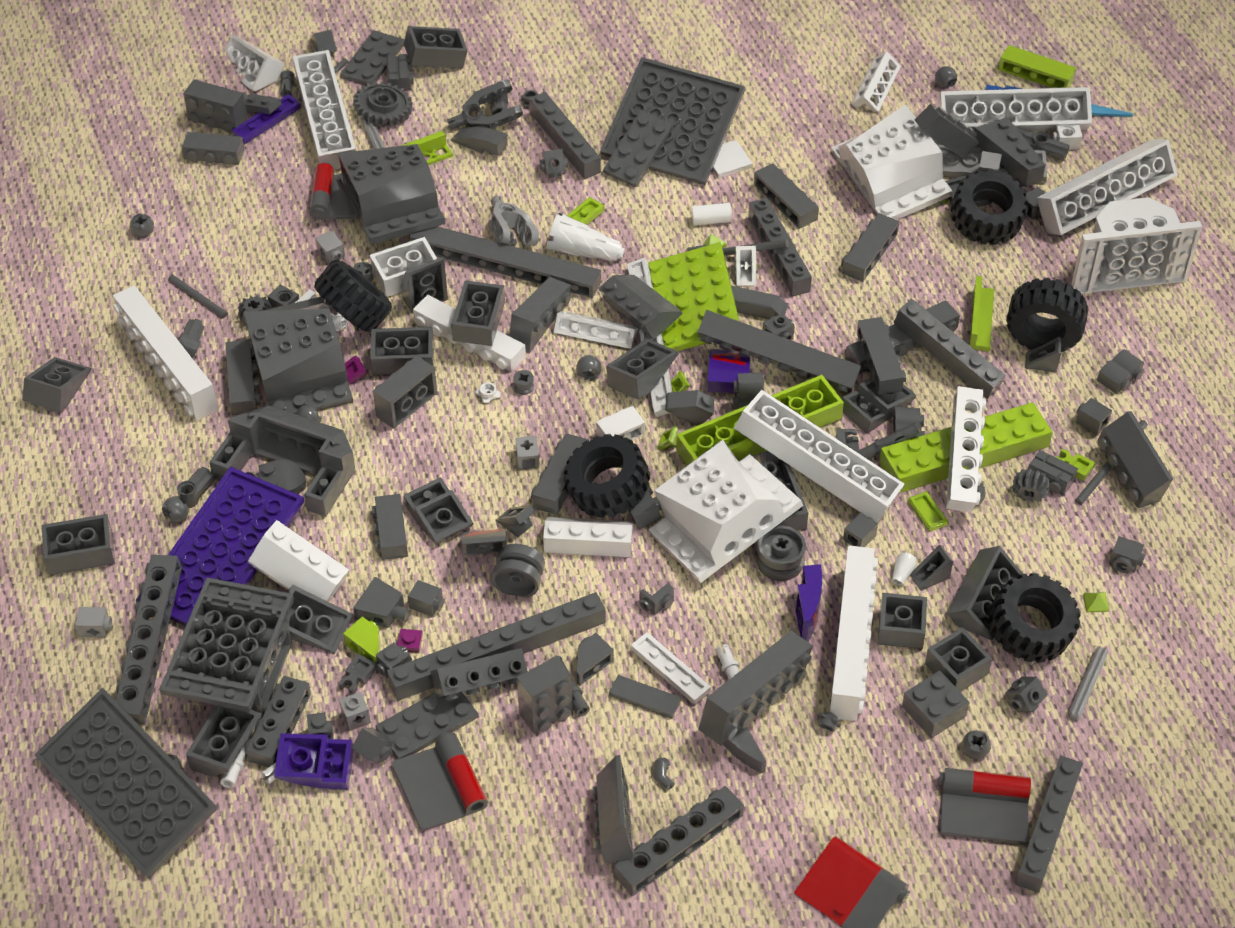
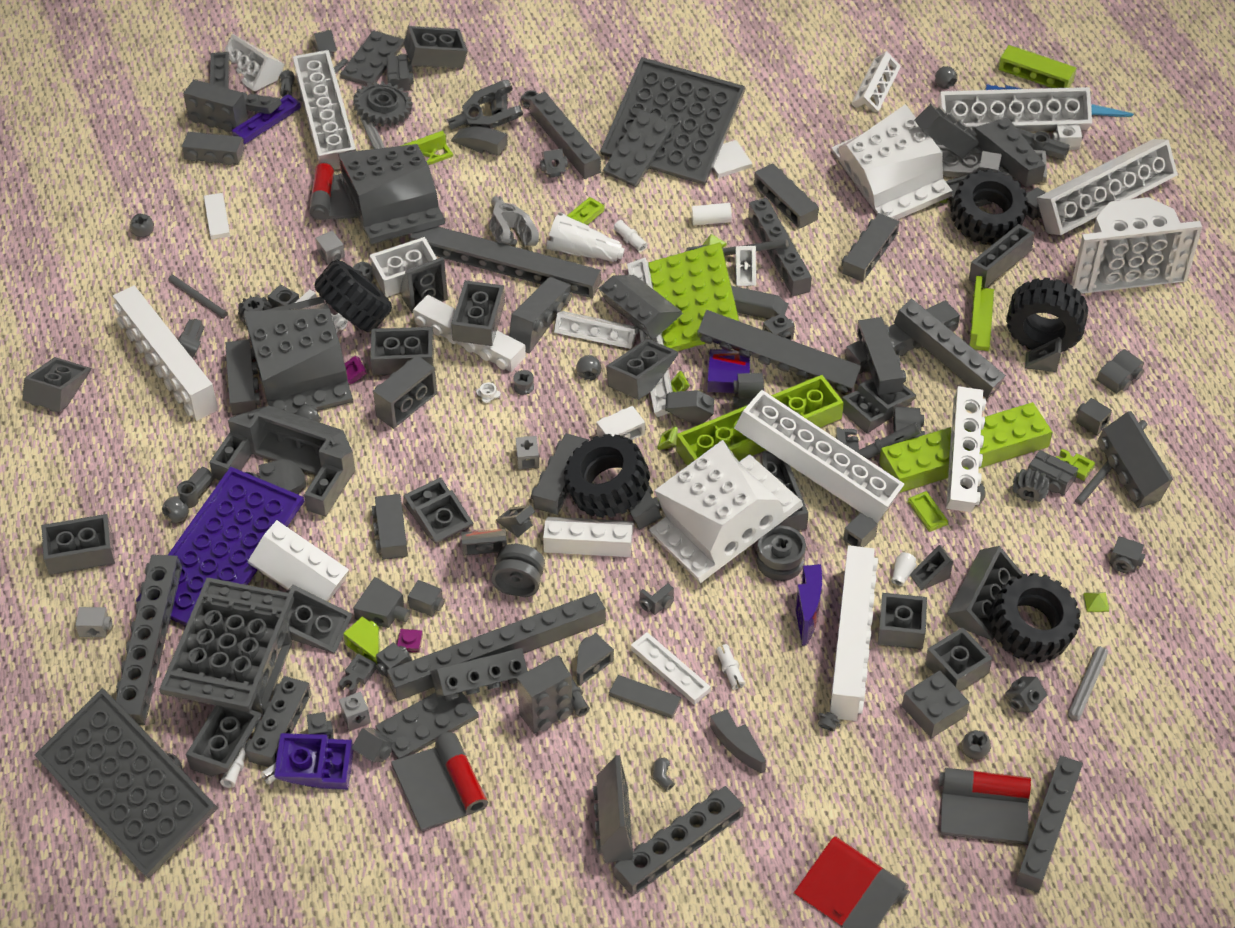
(217, 216): none -> white tile
(220, 69): none -> dark grey plate
(630, 236): none -> white pin
(755, 688): dark grey brick -> none
(1002, 255): none -> dark grey brick

